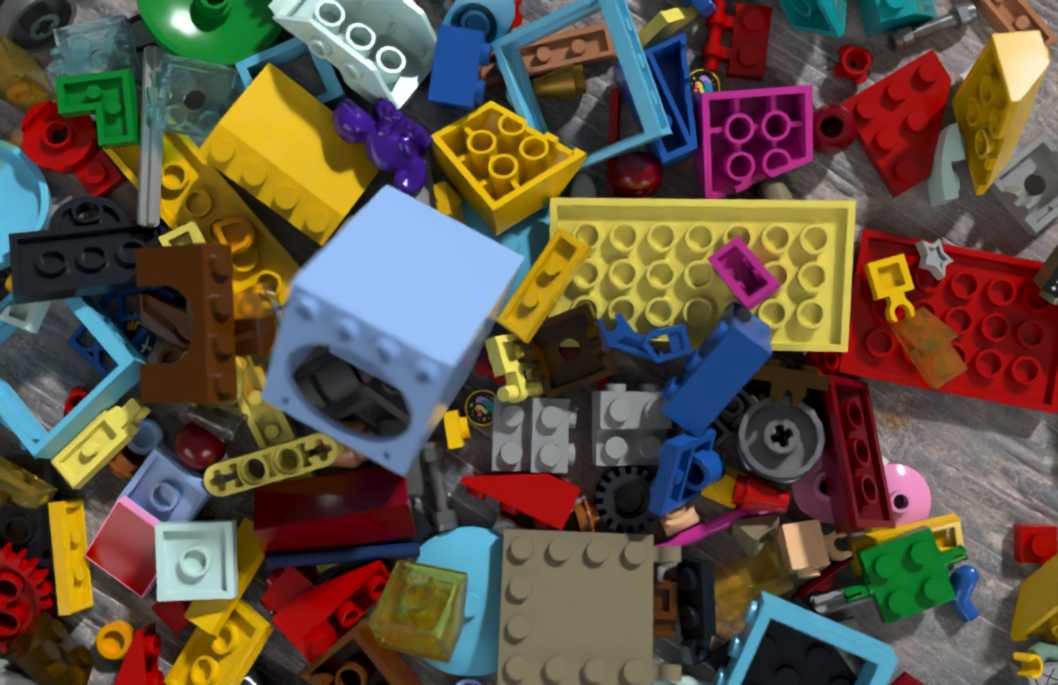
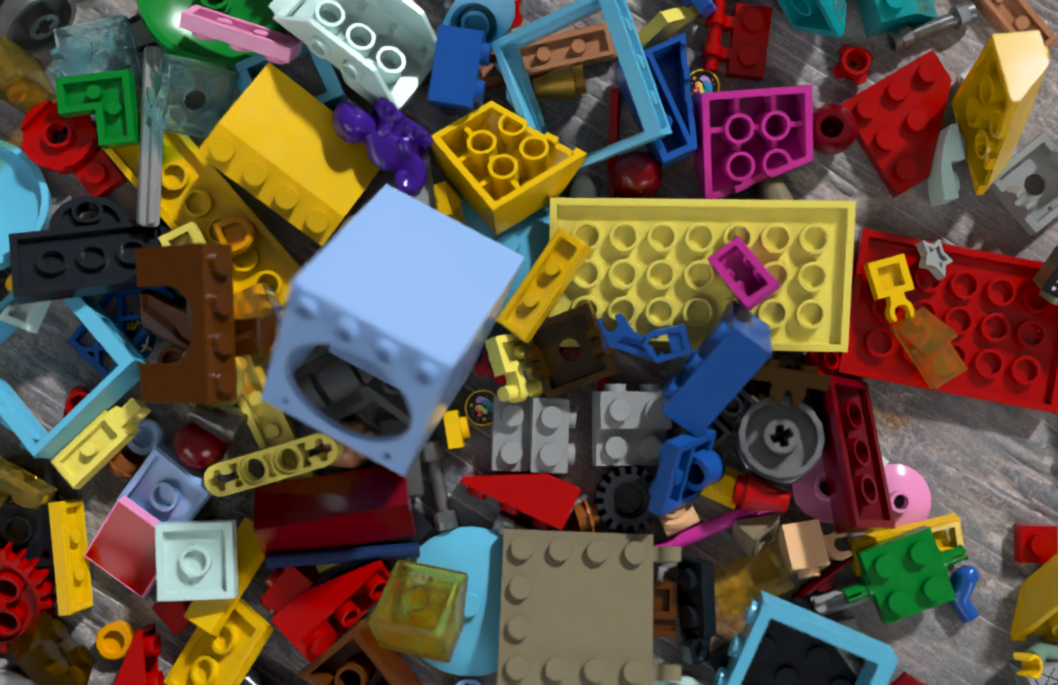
(240, 34): none -> bright pink plate

